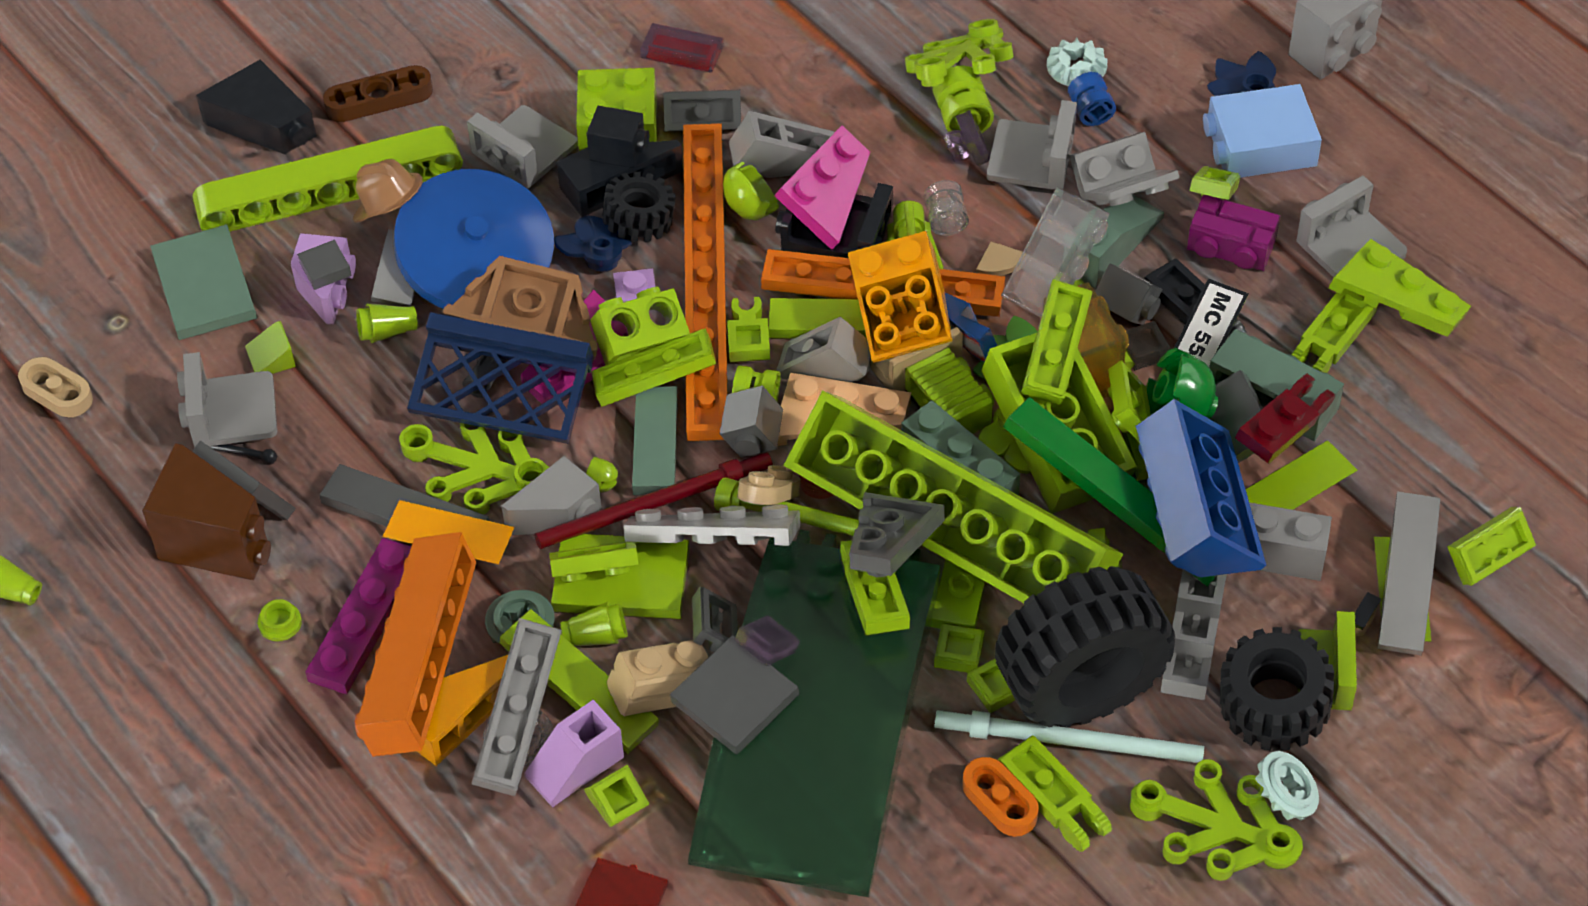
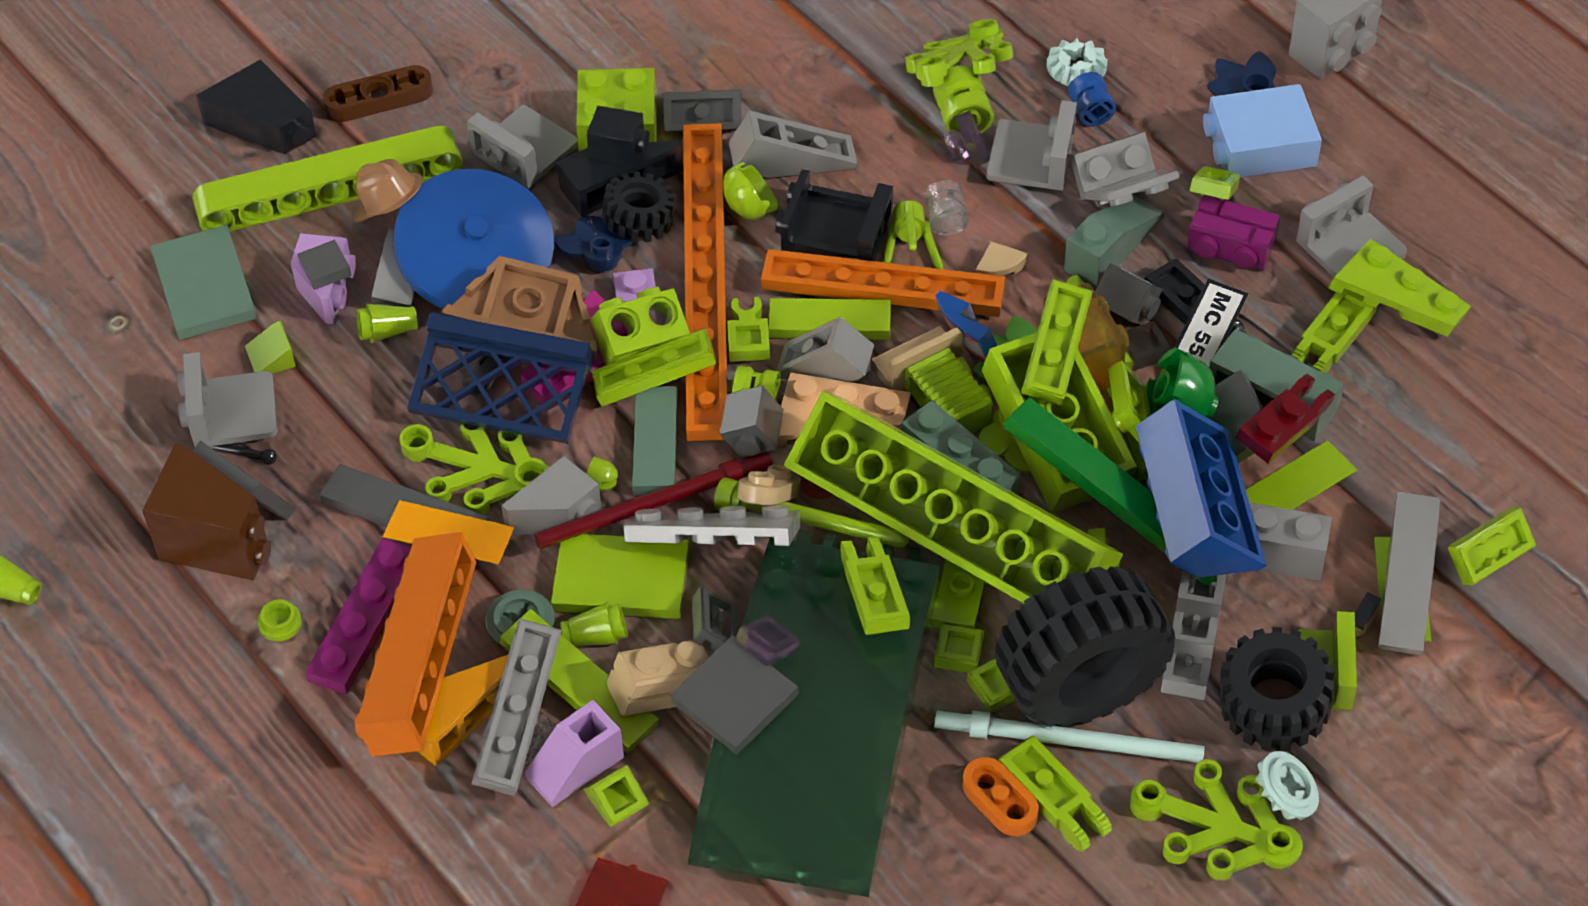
(63, 391): tan plate -> none
(575, 563): lime plate -> none
(682, 47): tile -> none
(826, 186): dark pink wing -> none
(891, 532): dark grey wing -> none
(900, 296): light orange slope -> none
(1056, 249): clear brick -> none

